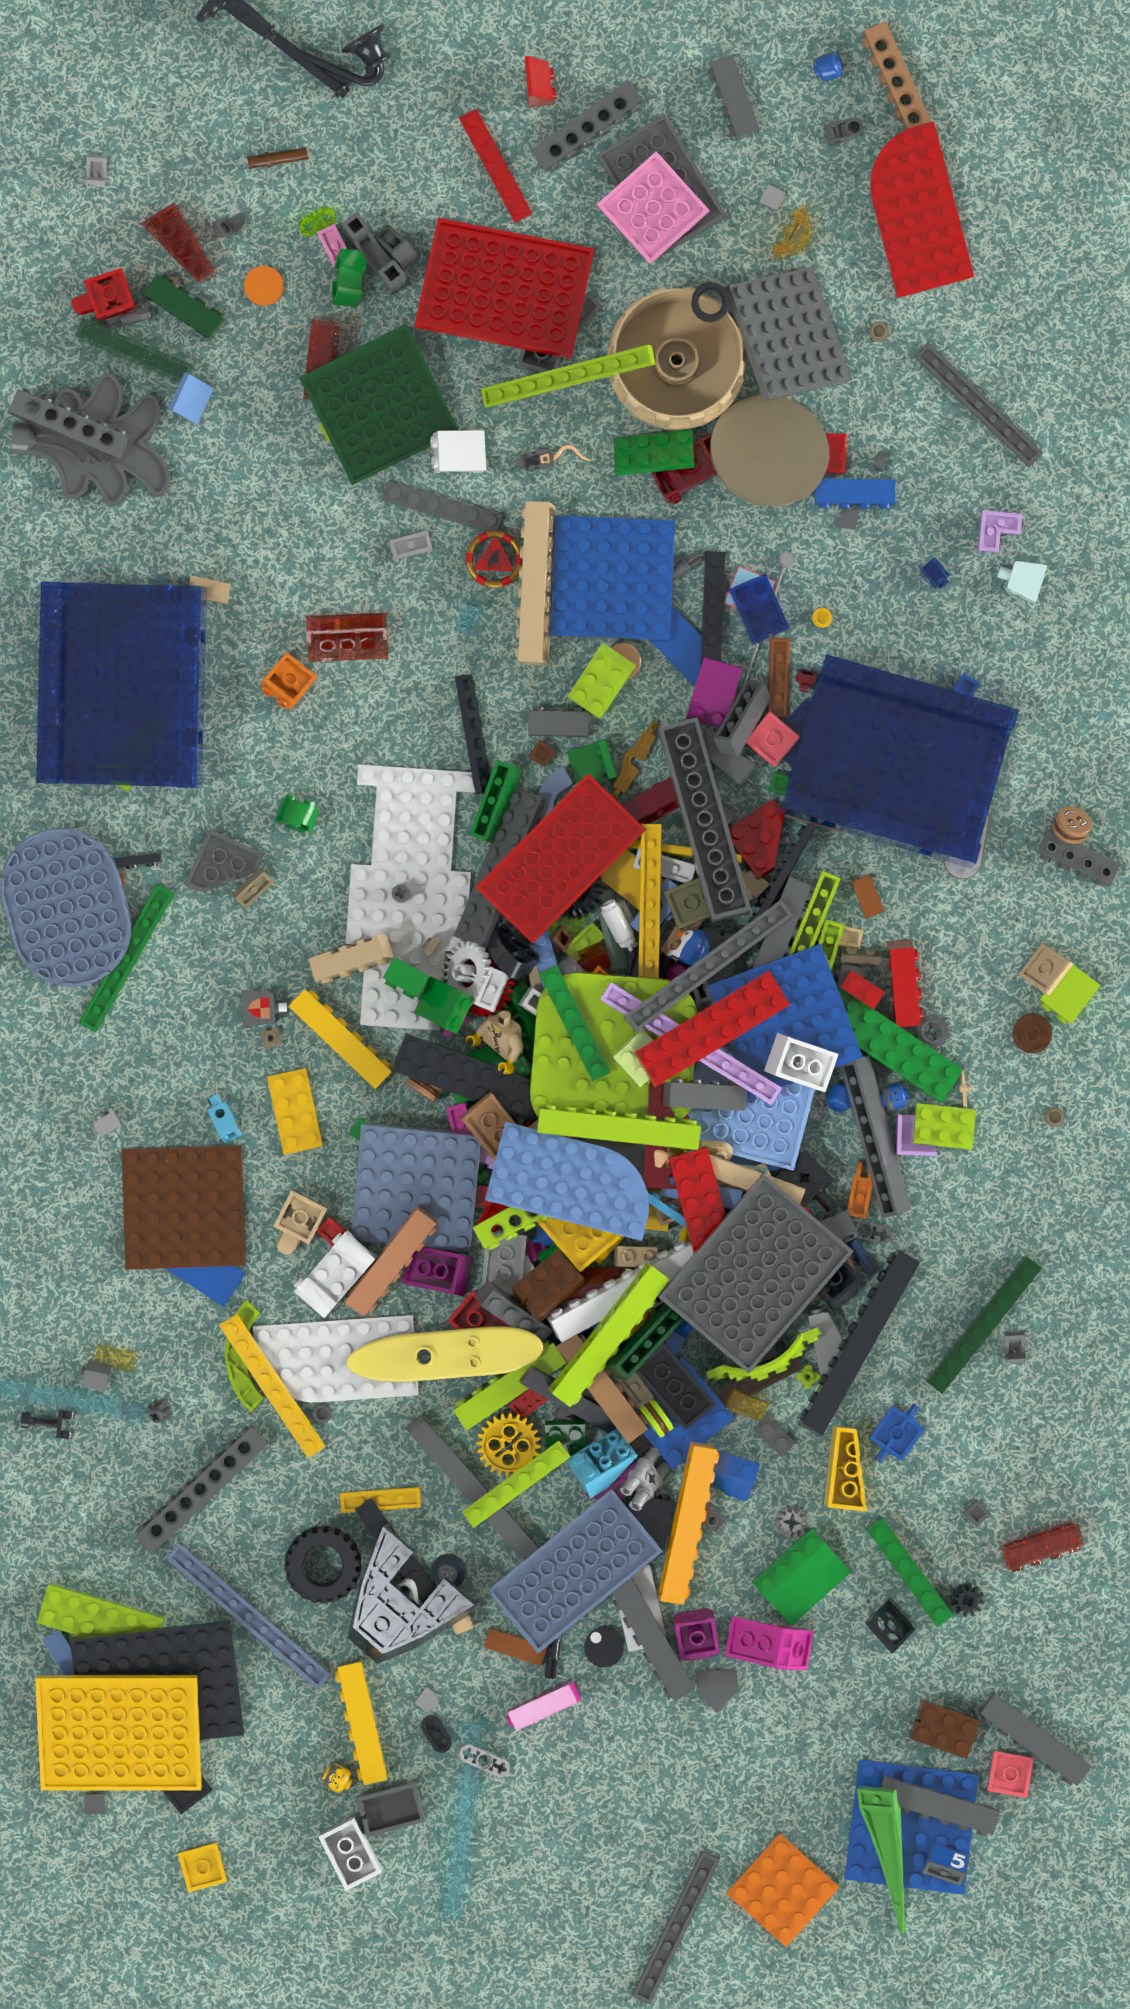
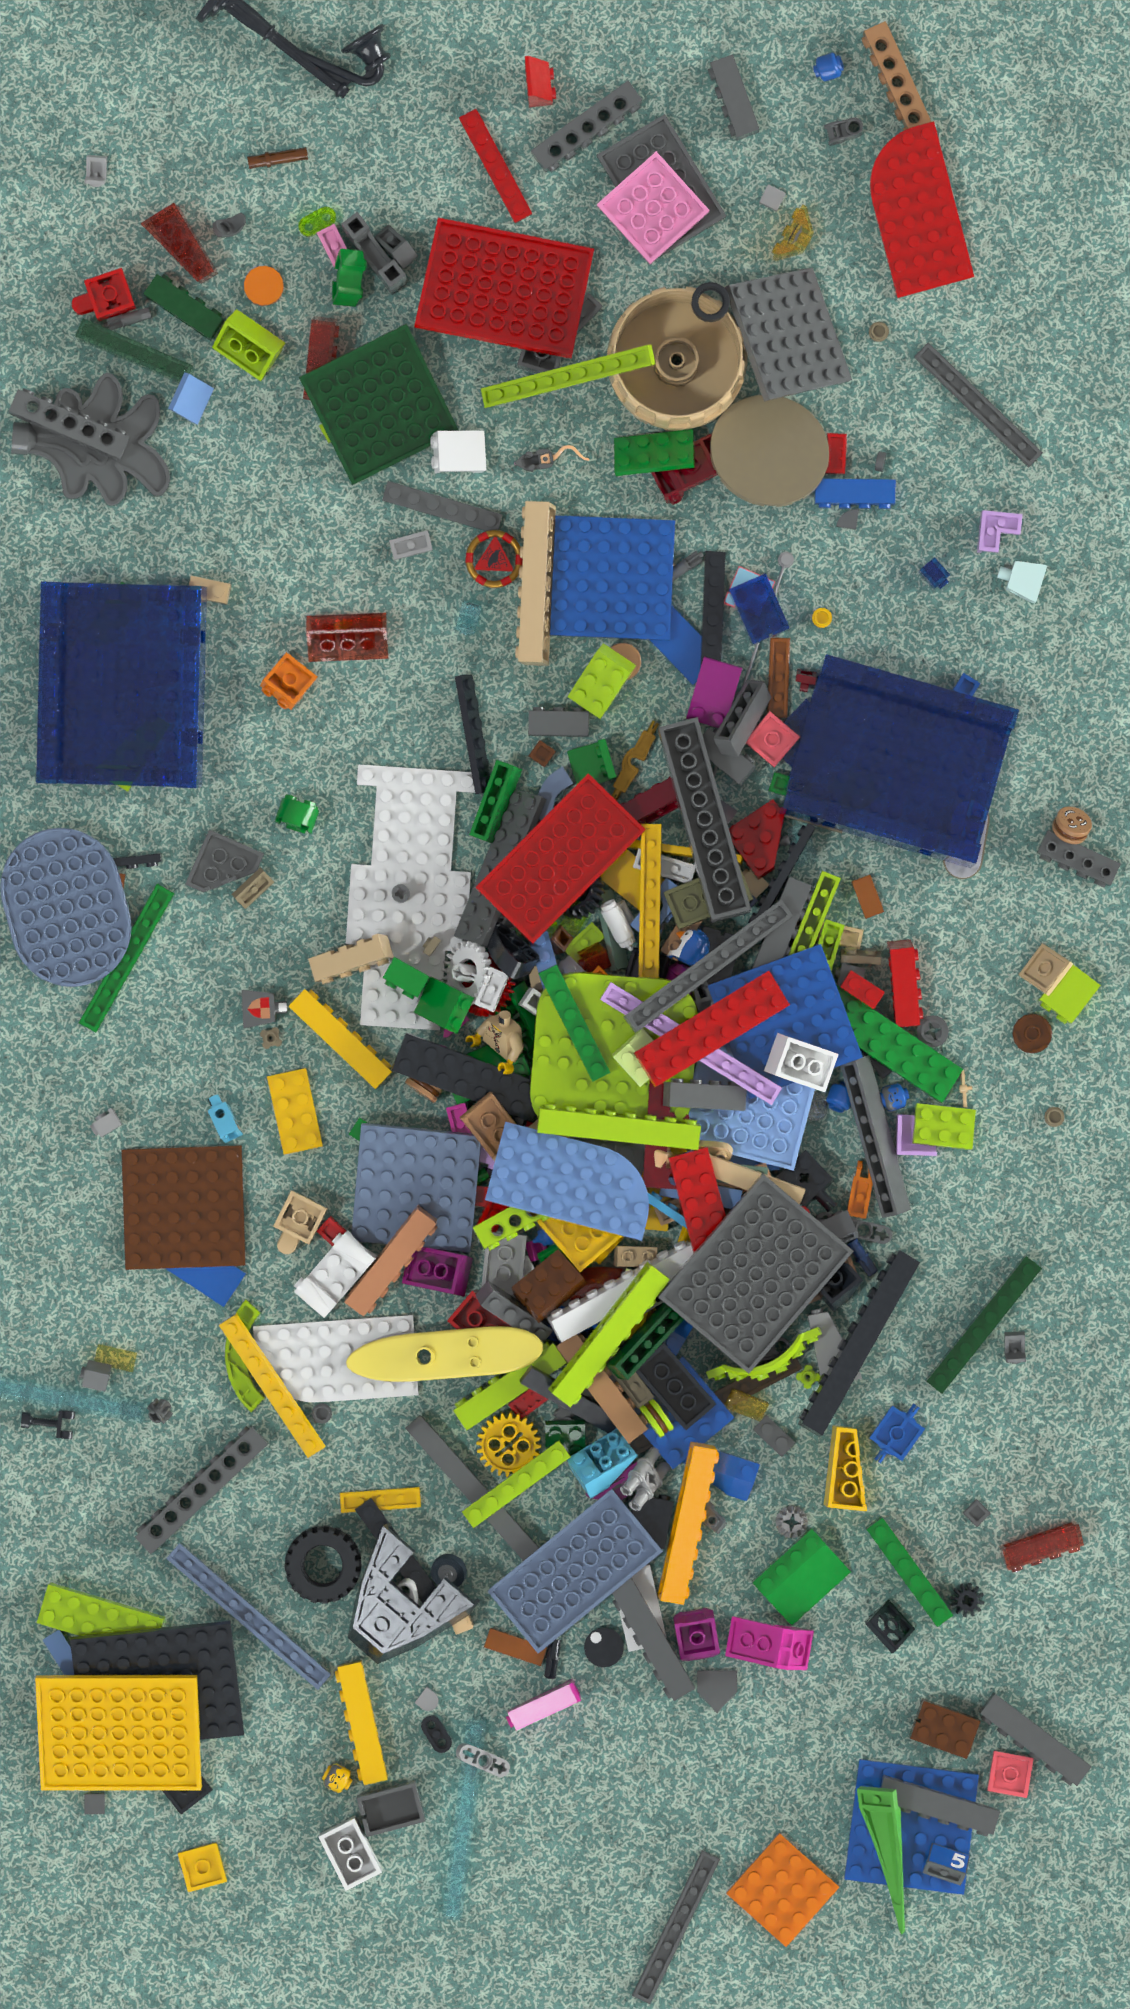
(248, 344): none -> lime slope

